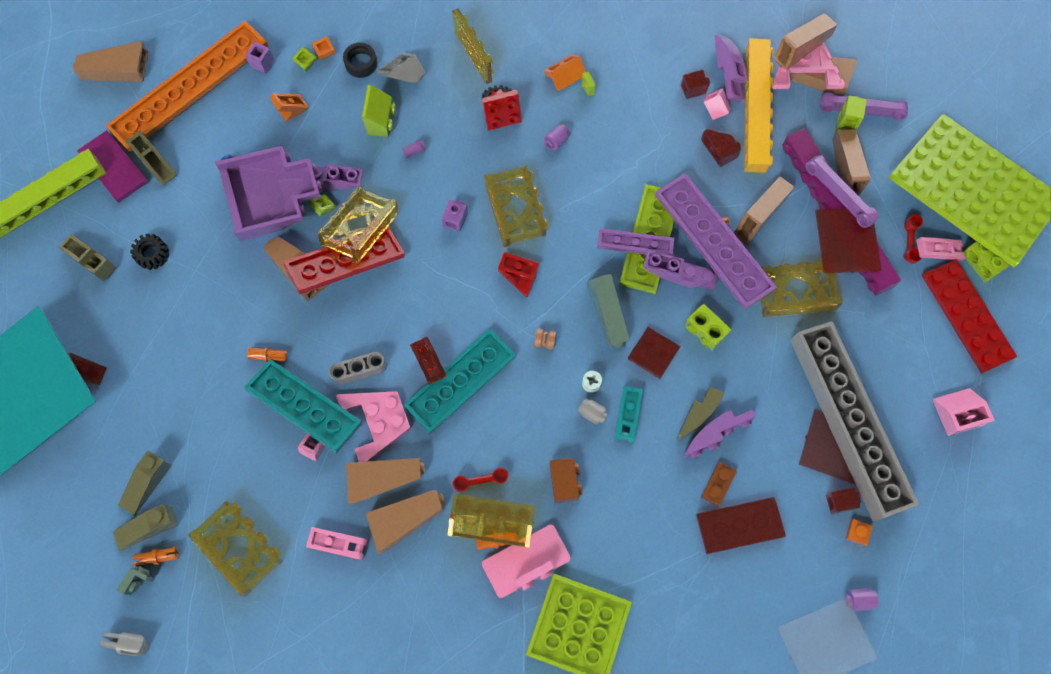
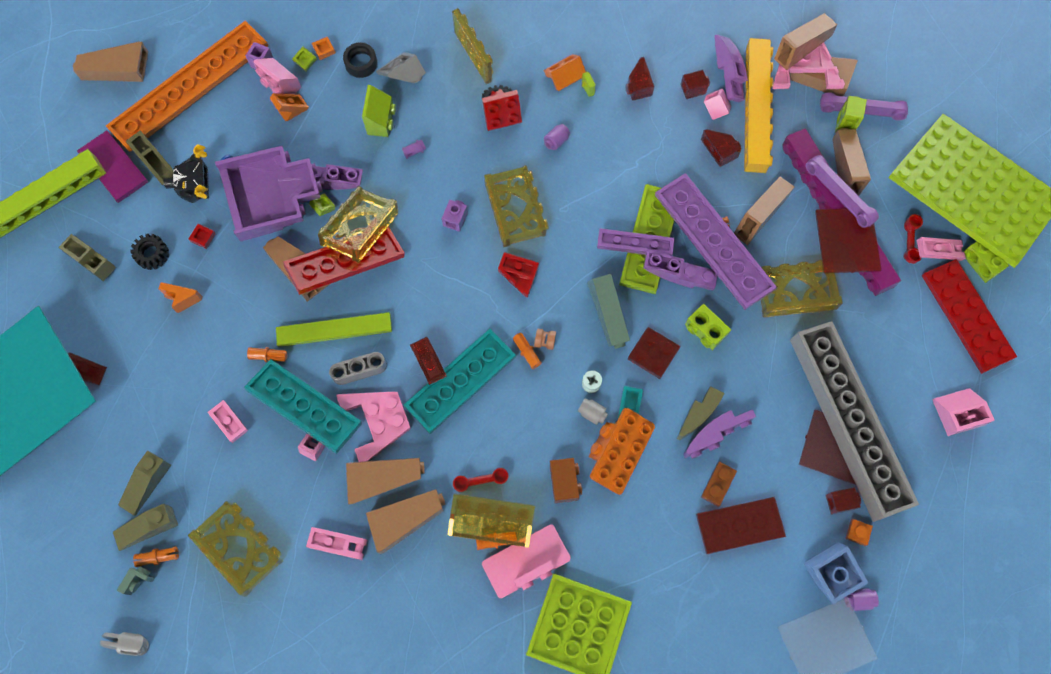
(182, 296): none -> orange slope
(190, 177): none -> black torso
(202, 236): none -> red plate
(227, 421): none -> bright pink plate
(276, 76): none -> bright pink slope
(333, 329): none -> lime tile
(527, 350): none -> orange axle
(619, 450): none -> orange bracket
(640, 81): none -> clear red slope
(836, 572): none -> medium blue slope

